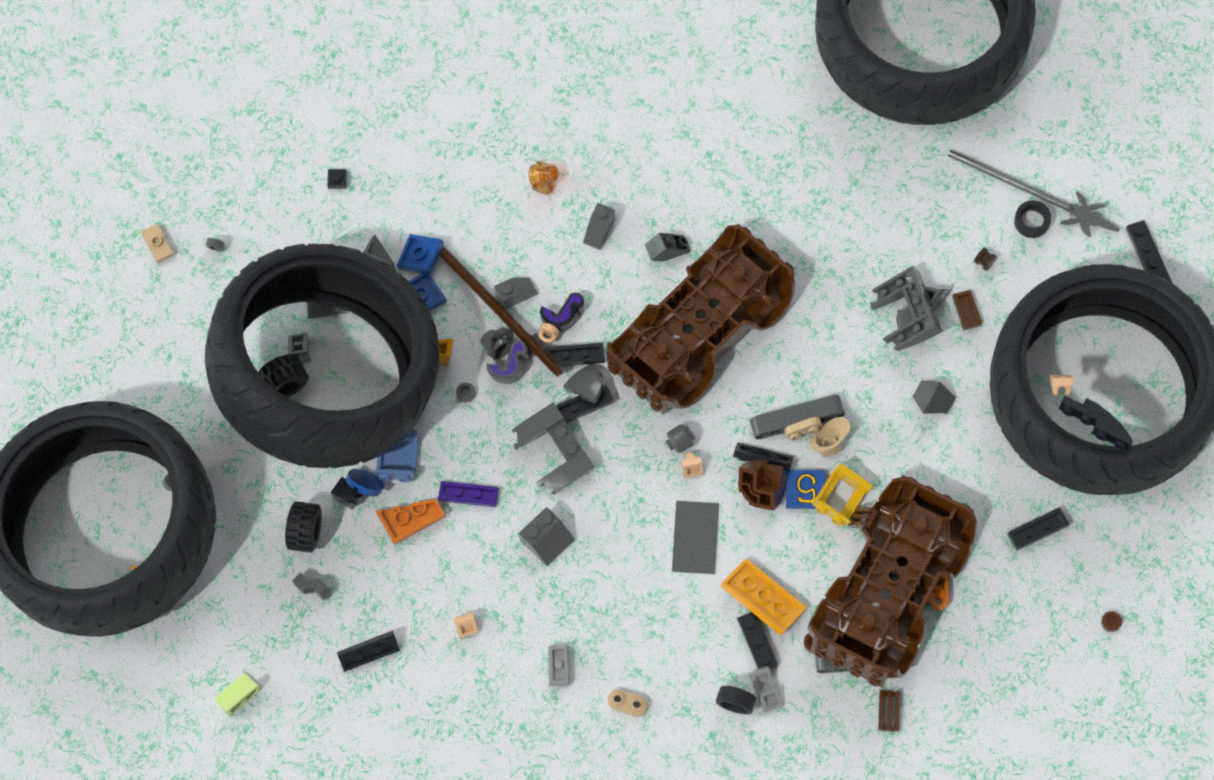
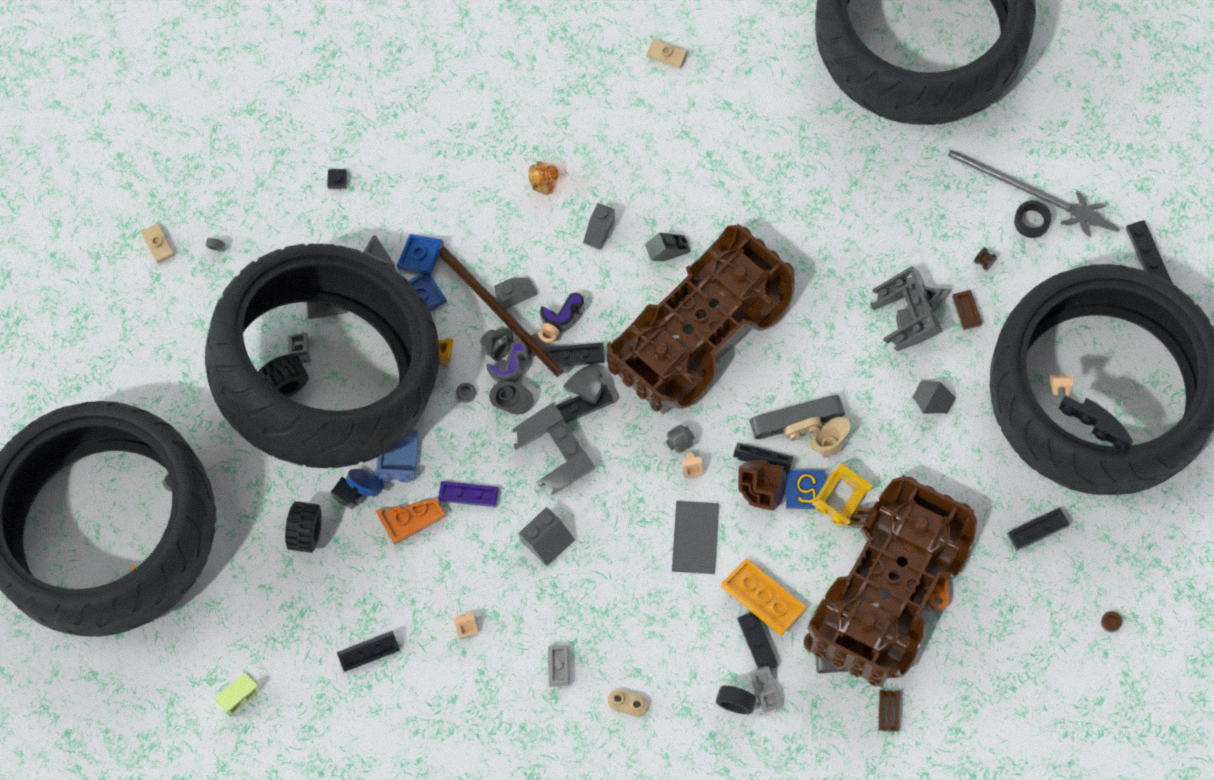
(311, 586): dark grey piece -> none
(511, 397): none -> dark grey piece
(666, 53): none -> tan plate

